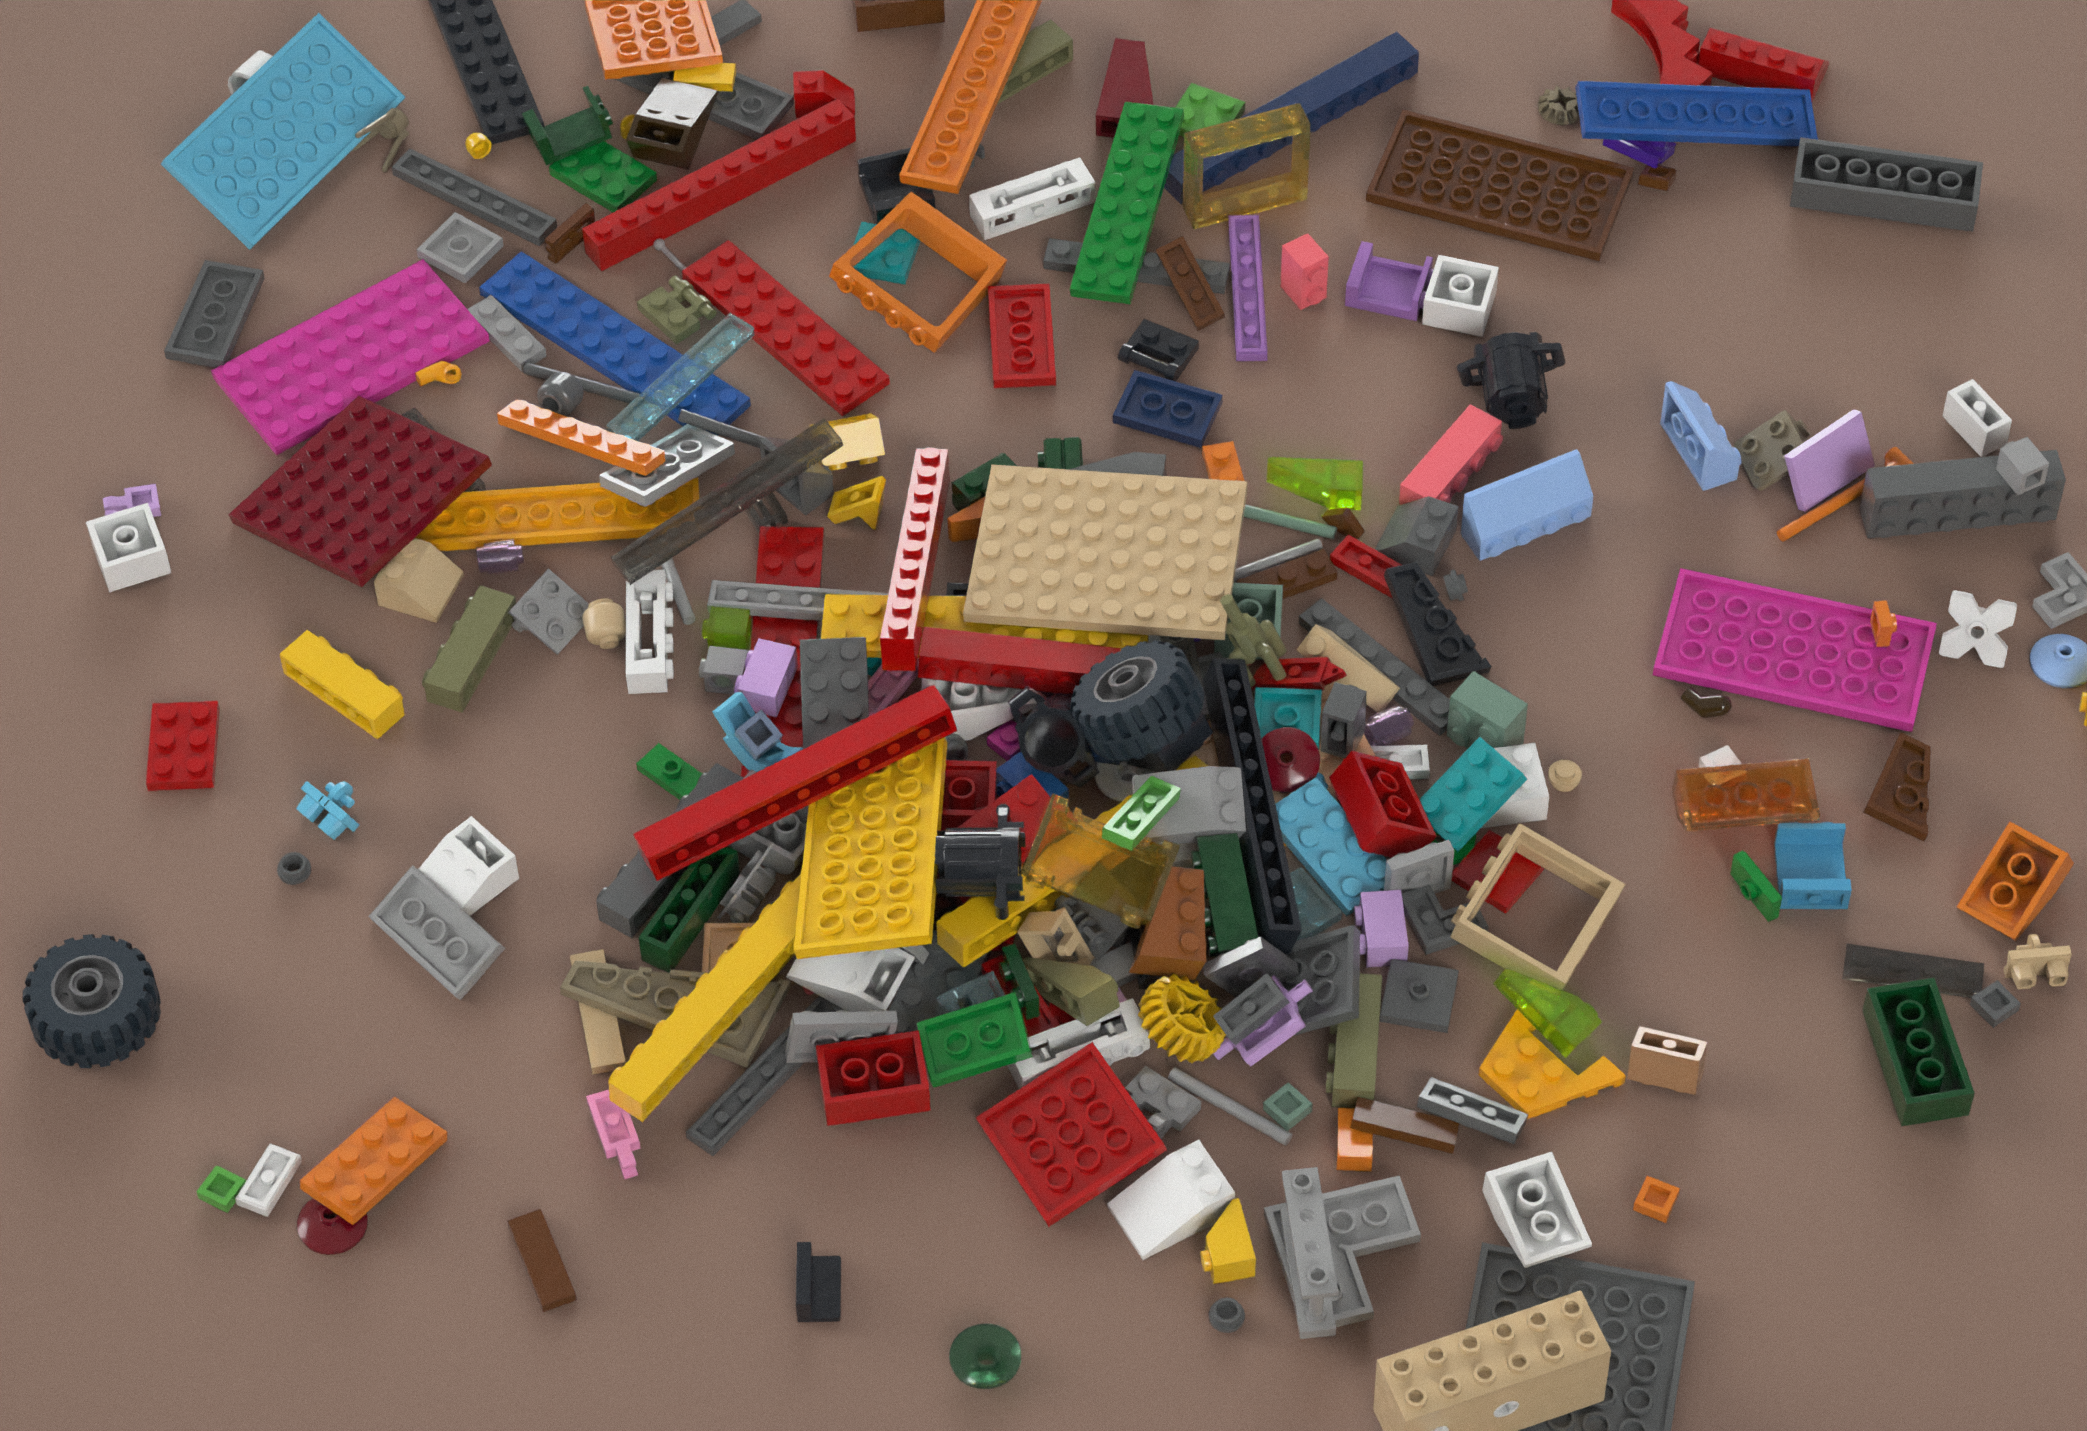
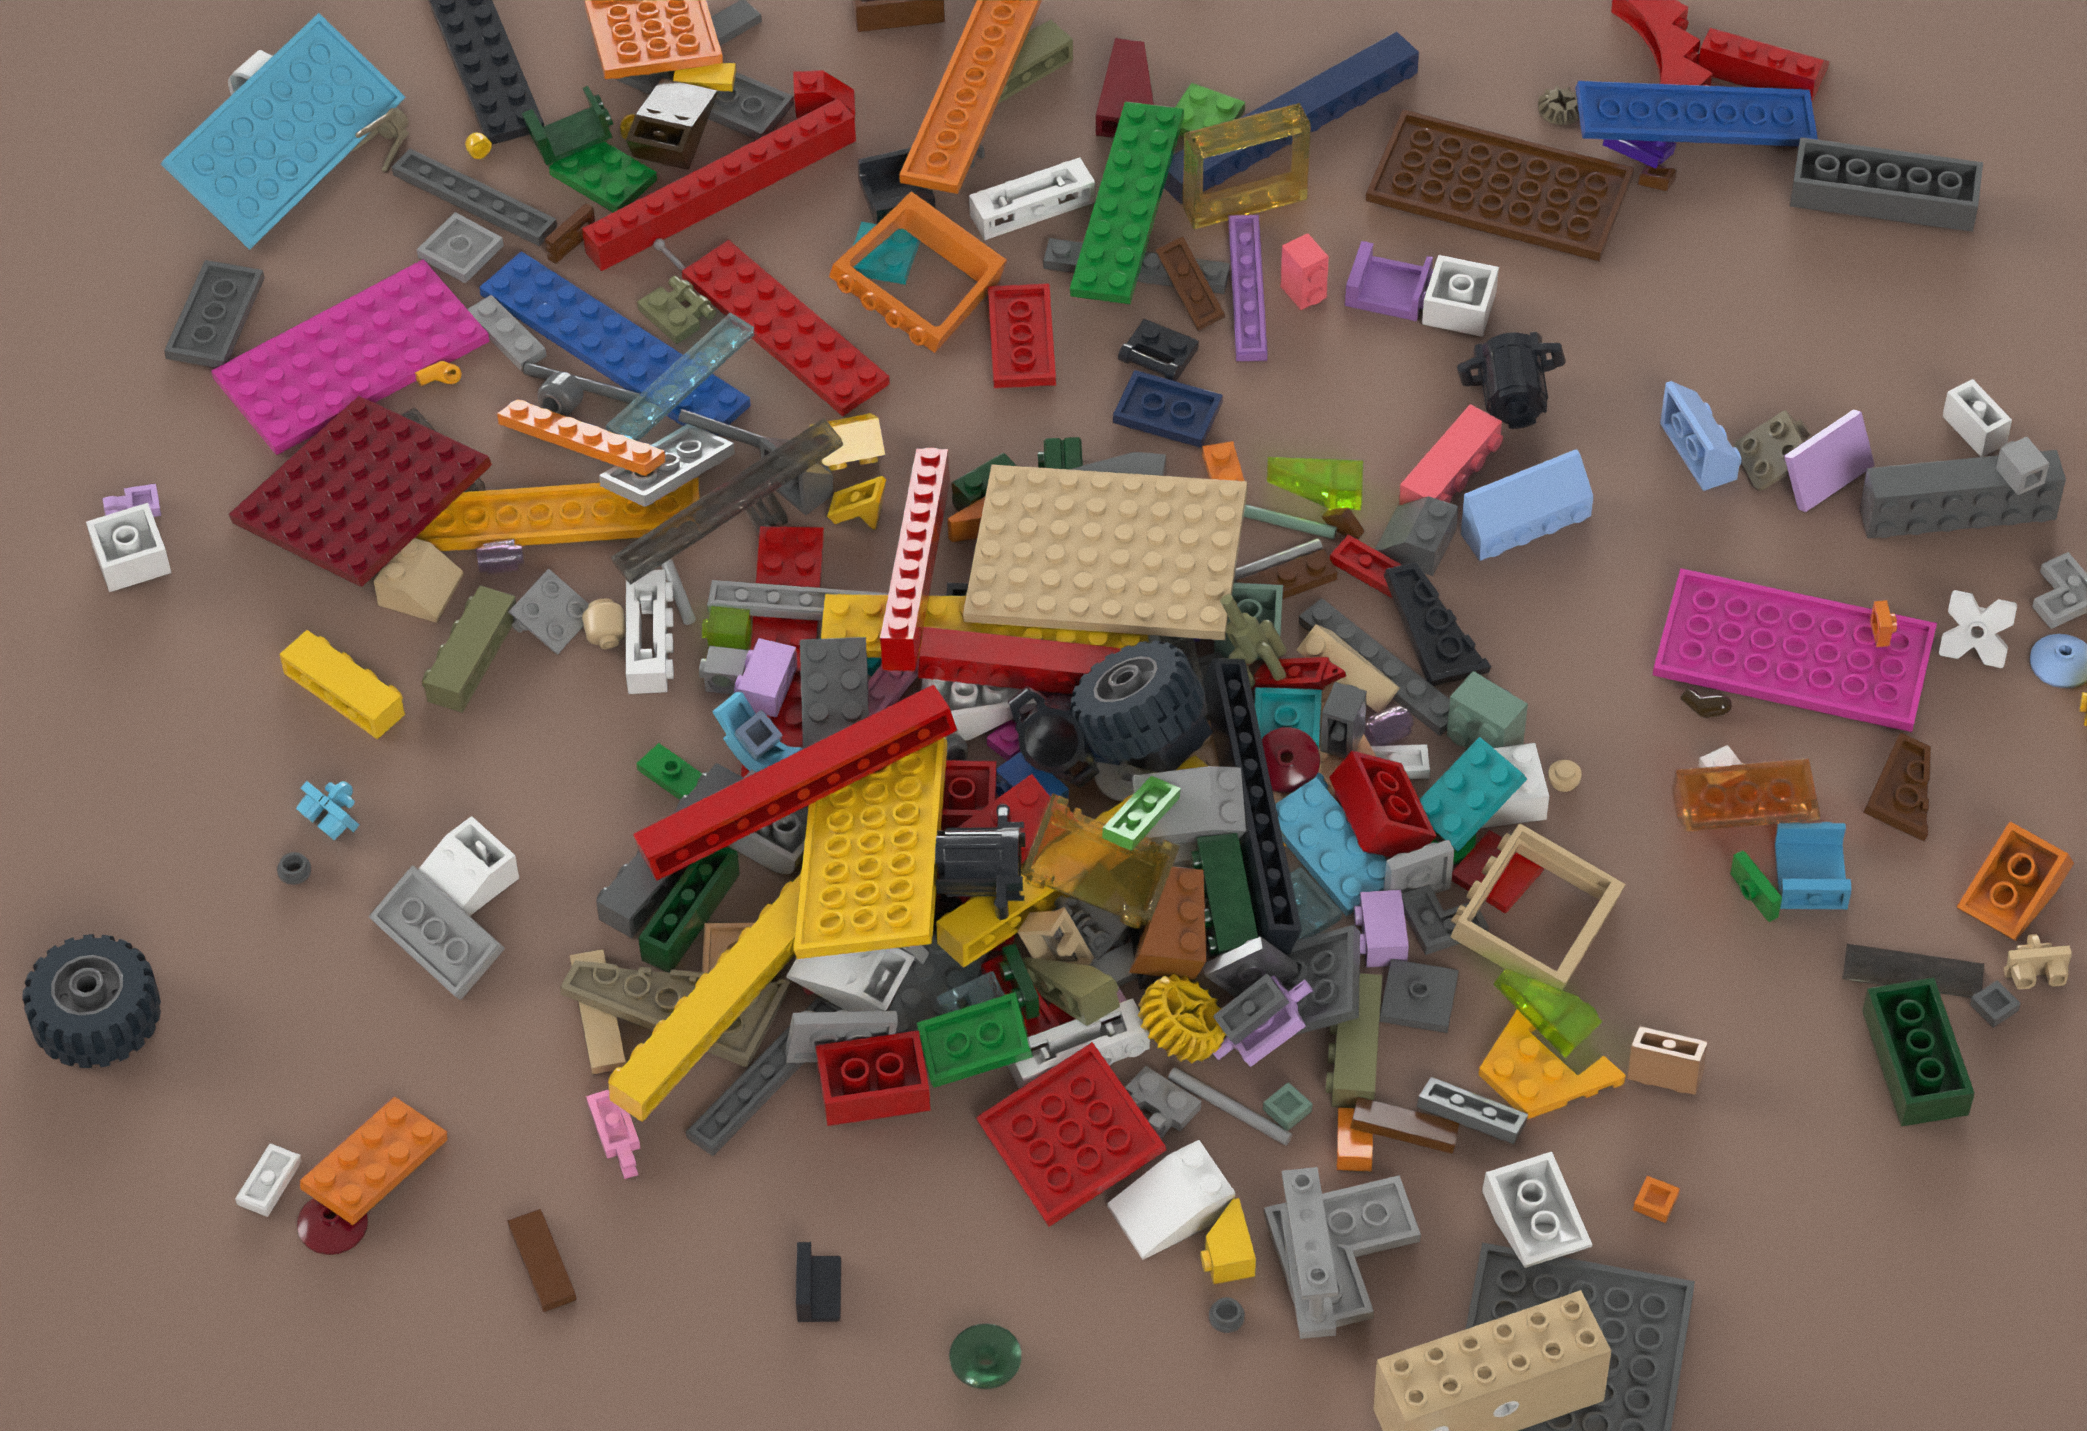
(182, 745): red plate -> none
(221, 1188): bright green plate -> none
(748, 889): light grey hinge -> none
(1455, 585): dark grey plate -> none
(1892, 458): orange bar -> none

